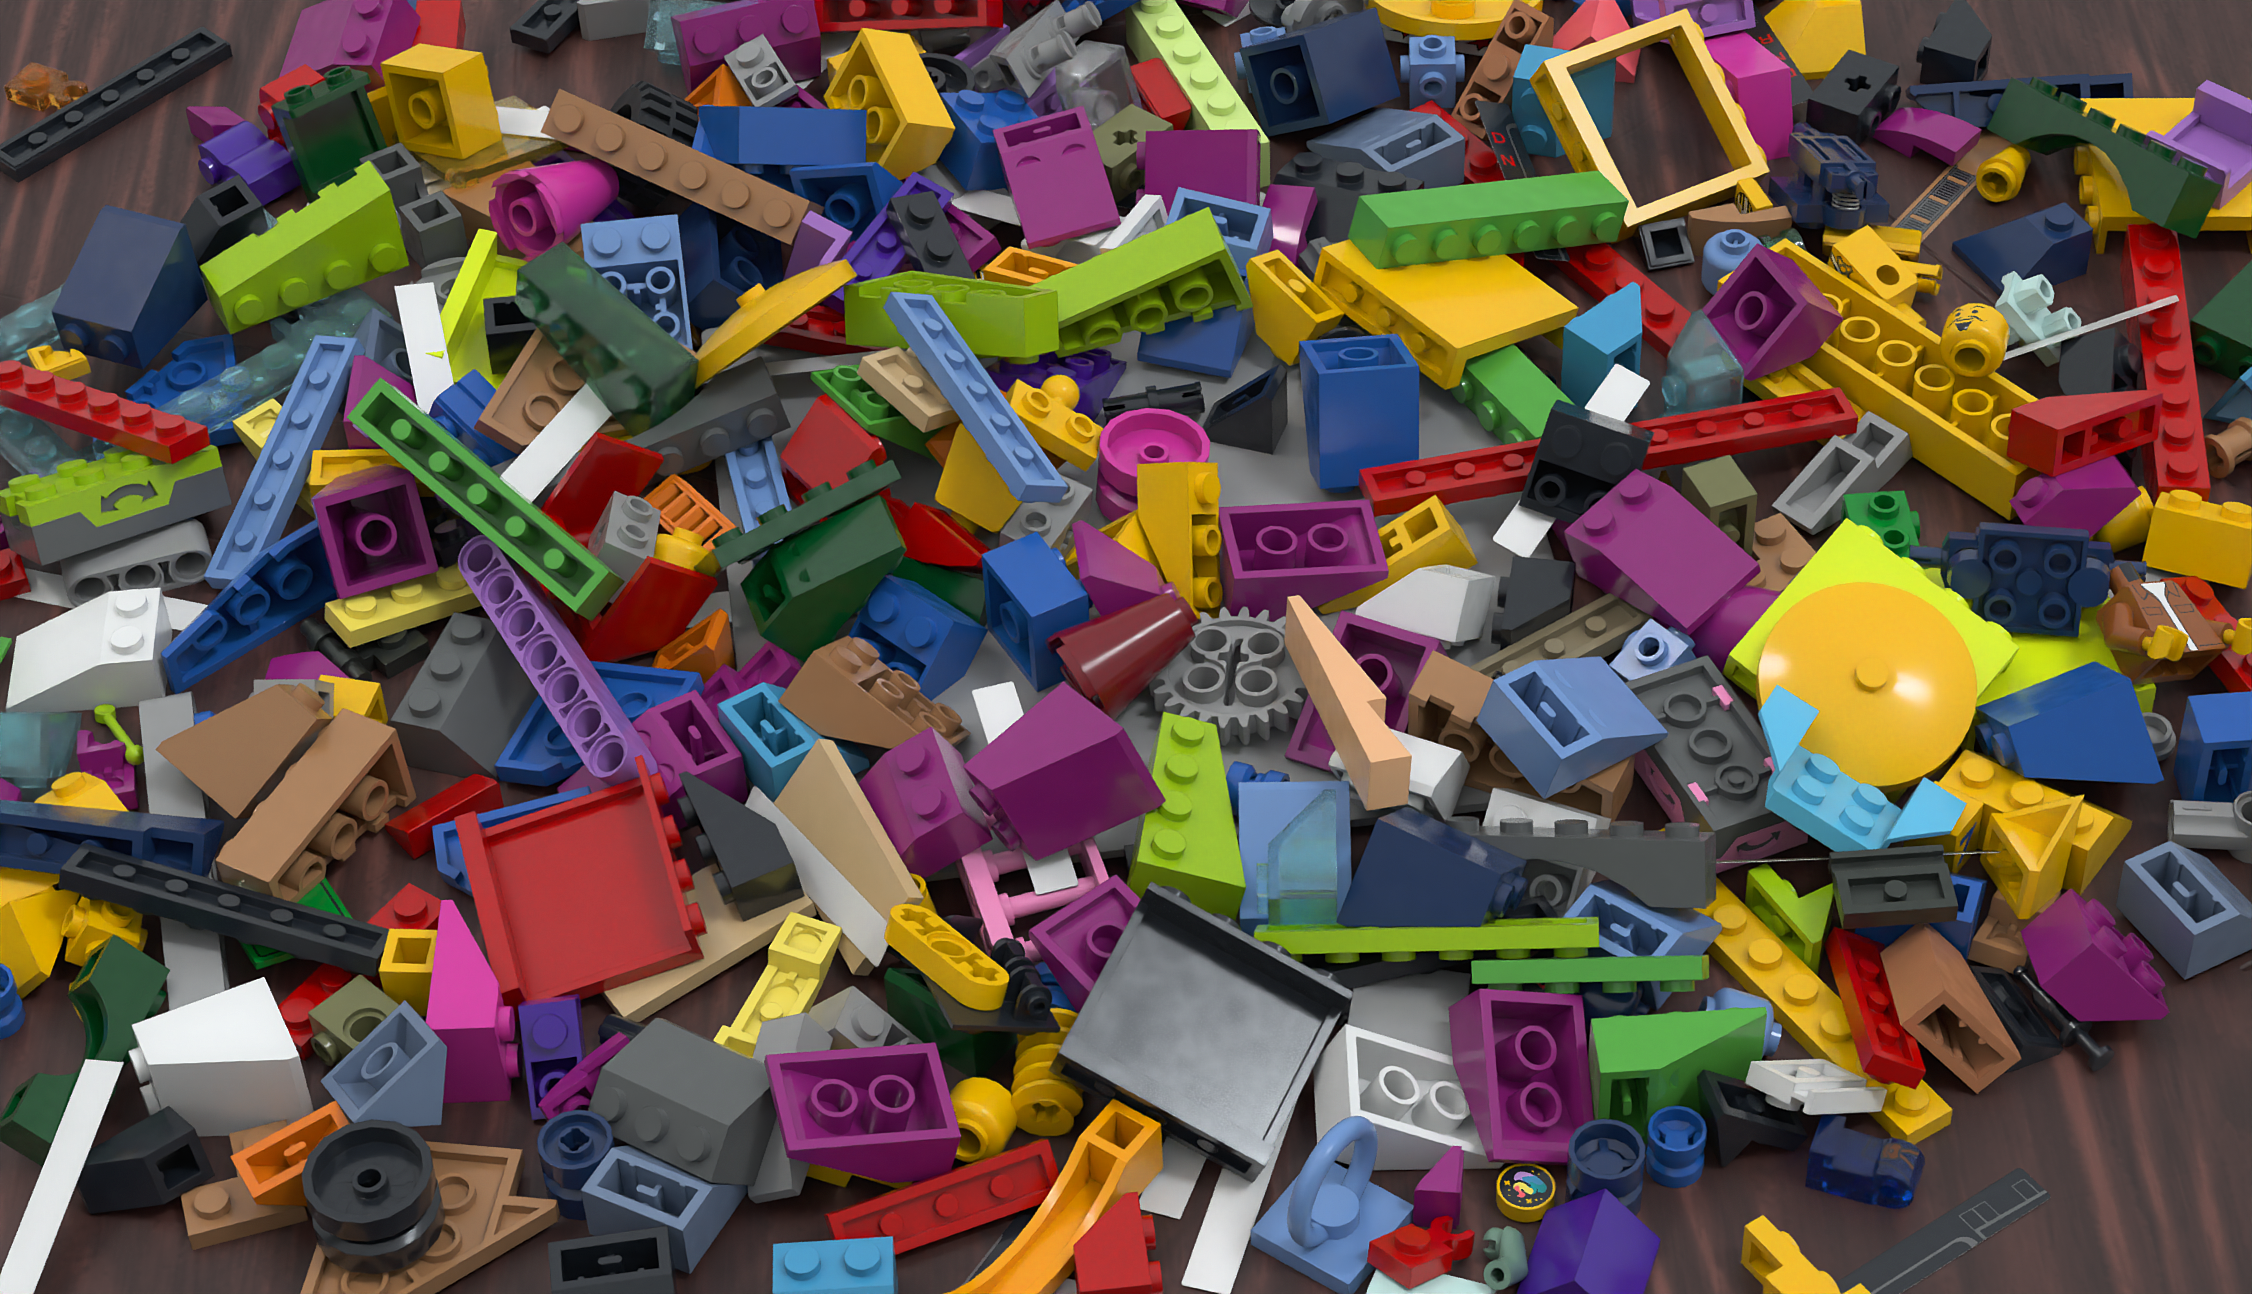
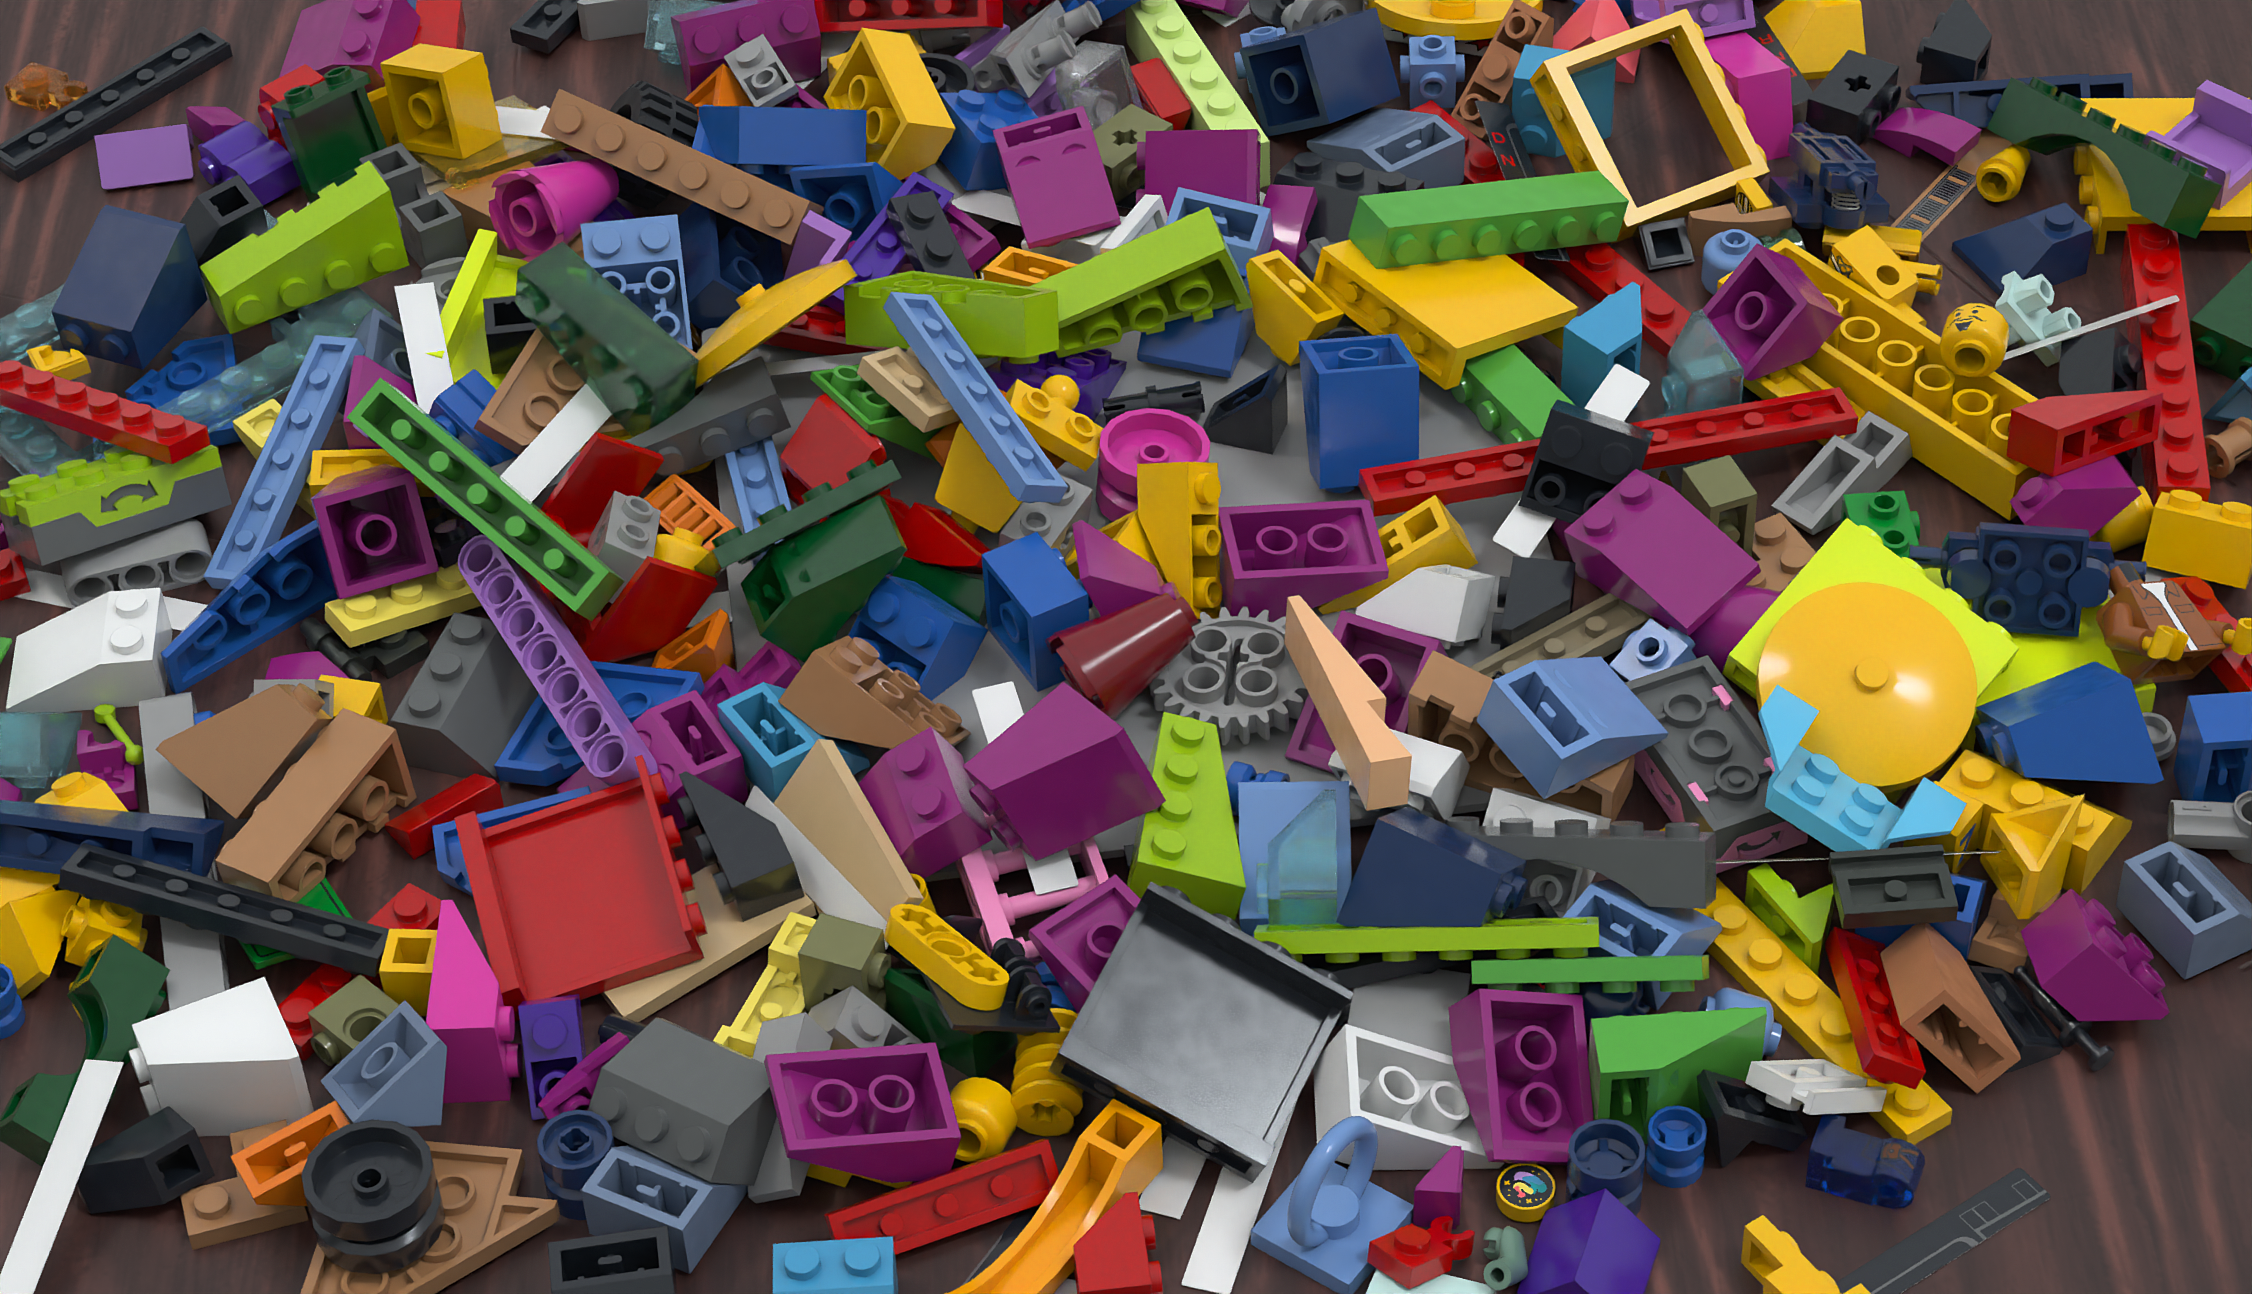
(145, 157): none -> medium lavender panel
(840, 956): none -> olive brick

